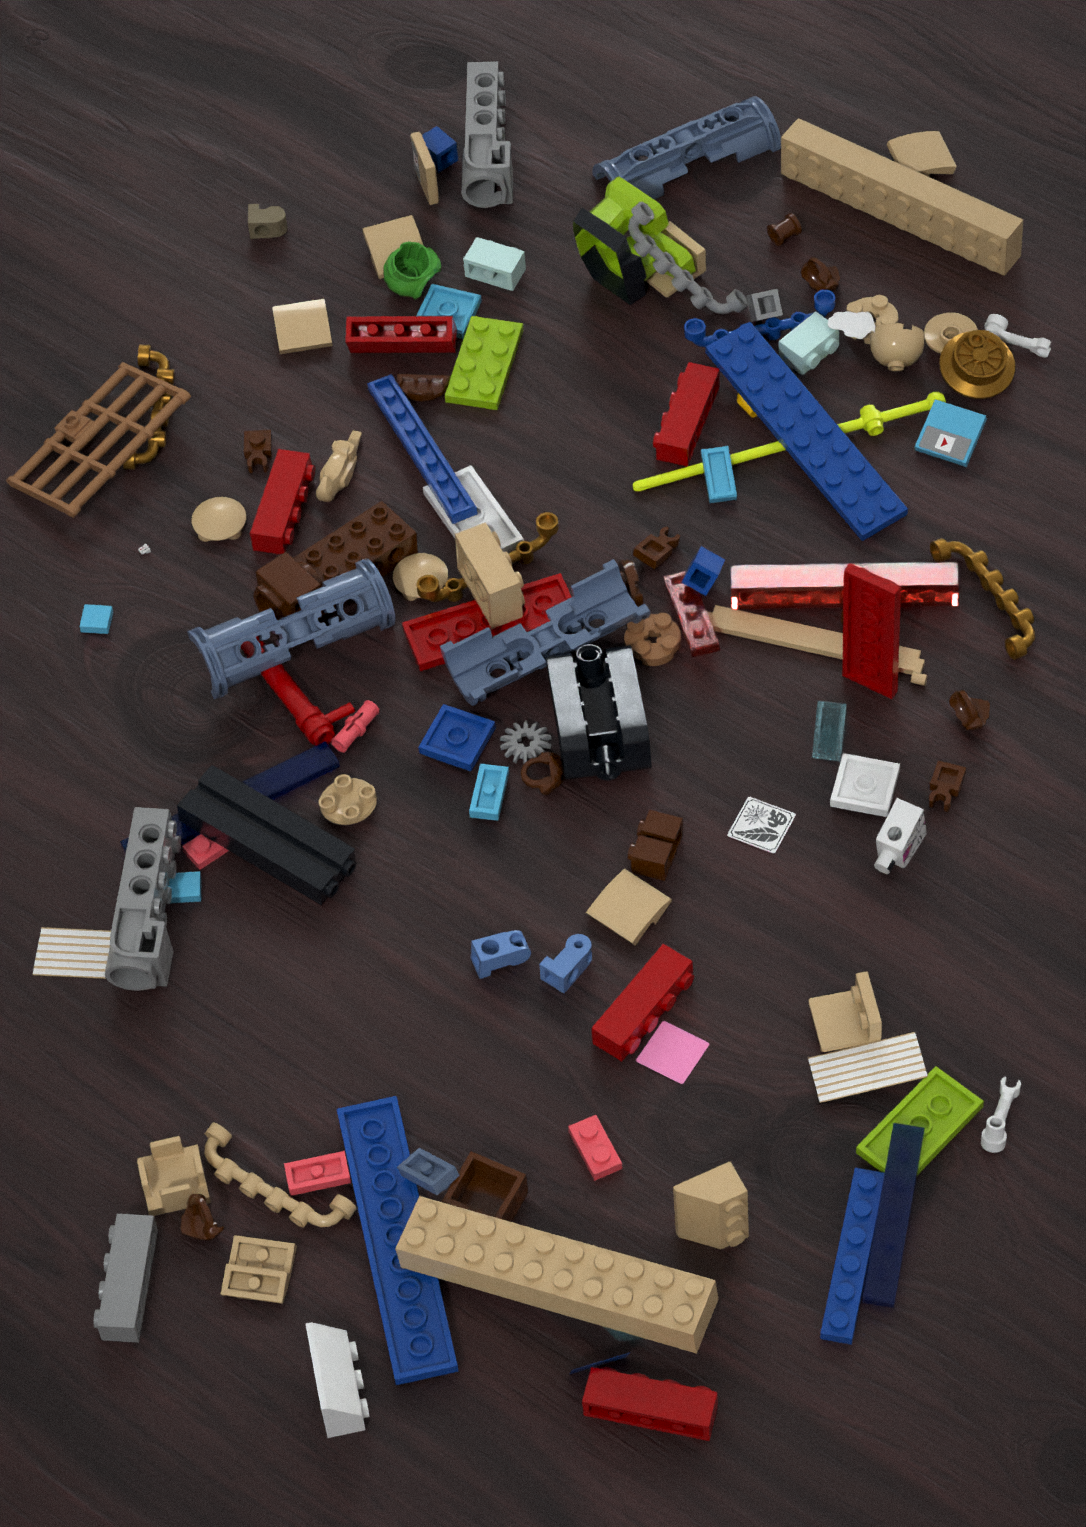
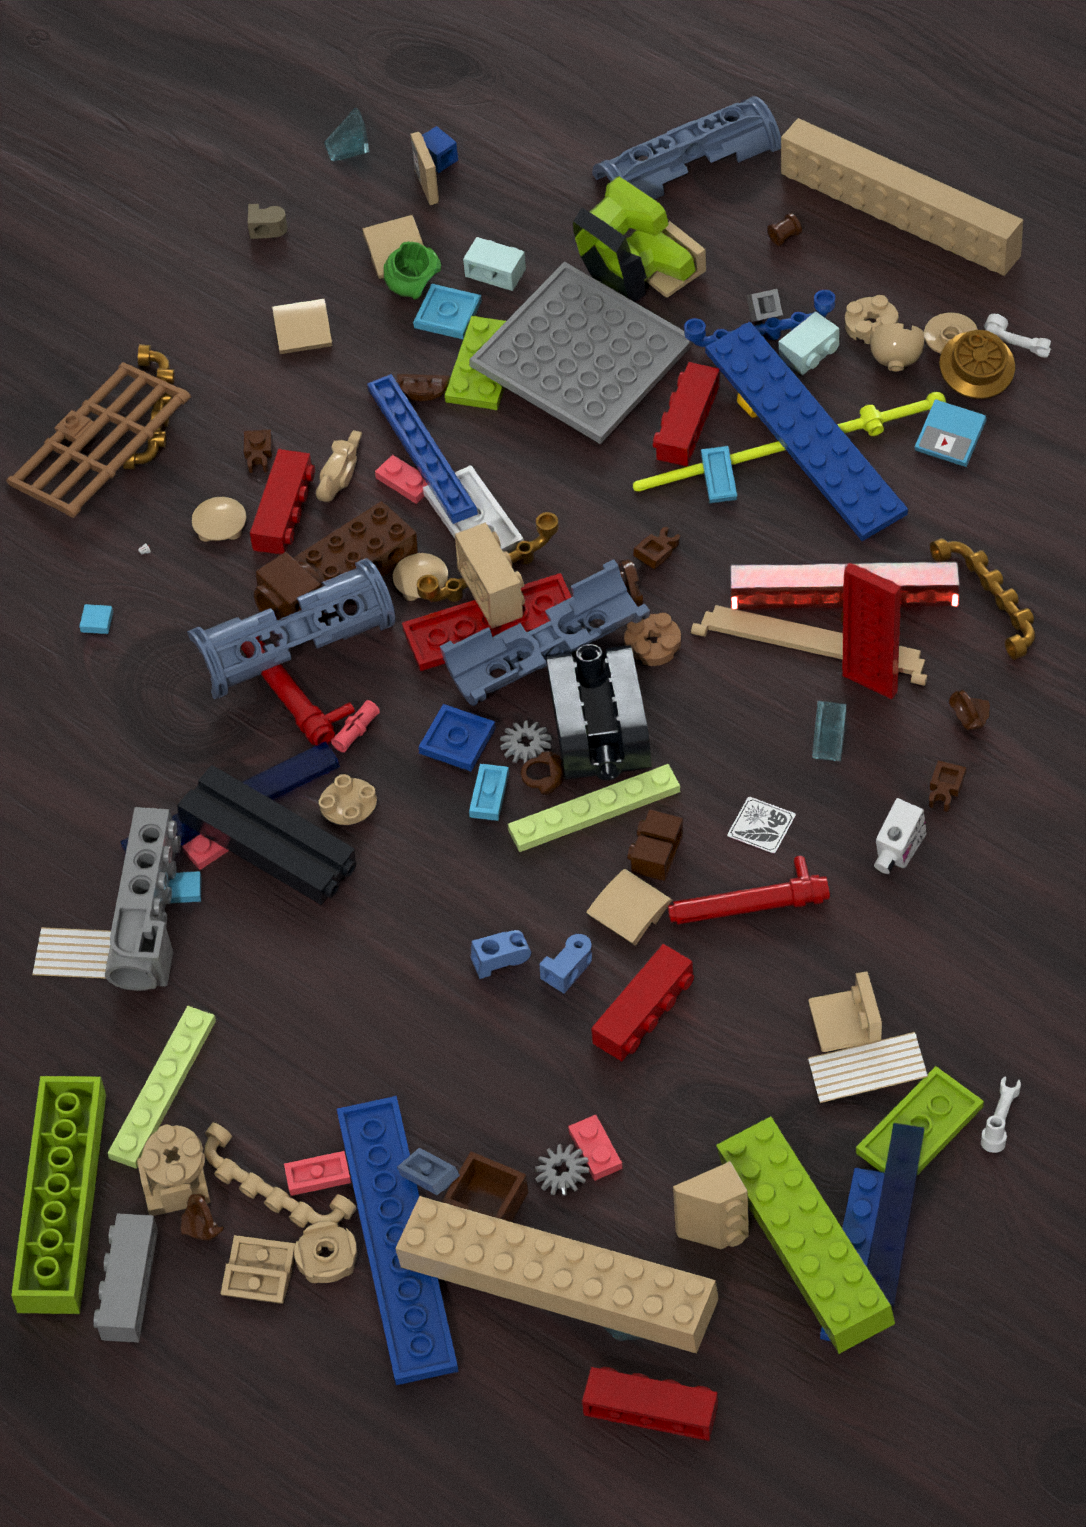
(59, 1195): none -> lime brick
(162, 1086): none -> yellowish green plate
(178, 1172): none -> tan plate
(331, 1268): none -> tan plate
(337, 1380): white slope -> none
(348, 138): none -> clear light blue slope
(401, 334): red brick -> none
(402, 478): none -> coral plate
(486, 153): light grey brick -> none
(566, 1179): none -> light grey gear
(581, 352): none -> light grey plate
(593, 808): none -> yellowish green plate
(599, 1363): blue sticker -> none
(672, 1052): bright pink sticker -> none
(682, 278): light grey bar -> none
(691, 616): clear red tile -> none
(703, 571): blue brick -> none
(795, 893): none -> red cylinder
(807, 1236): none -> lime brick
(820, 278): reddish brown piece -> none
(852, 323): white sticker -> none
(865, 785): white plate -> none
(923, 153): tan slope -> none

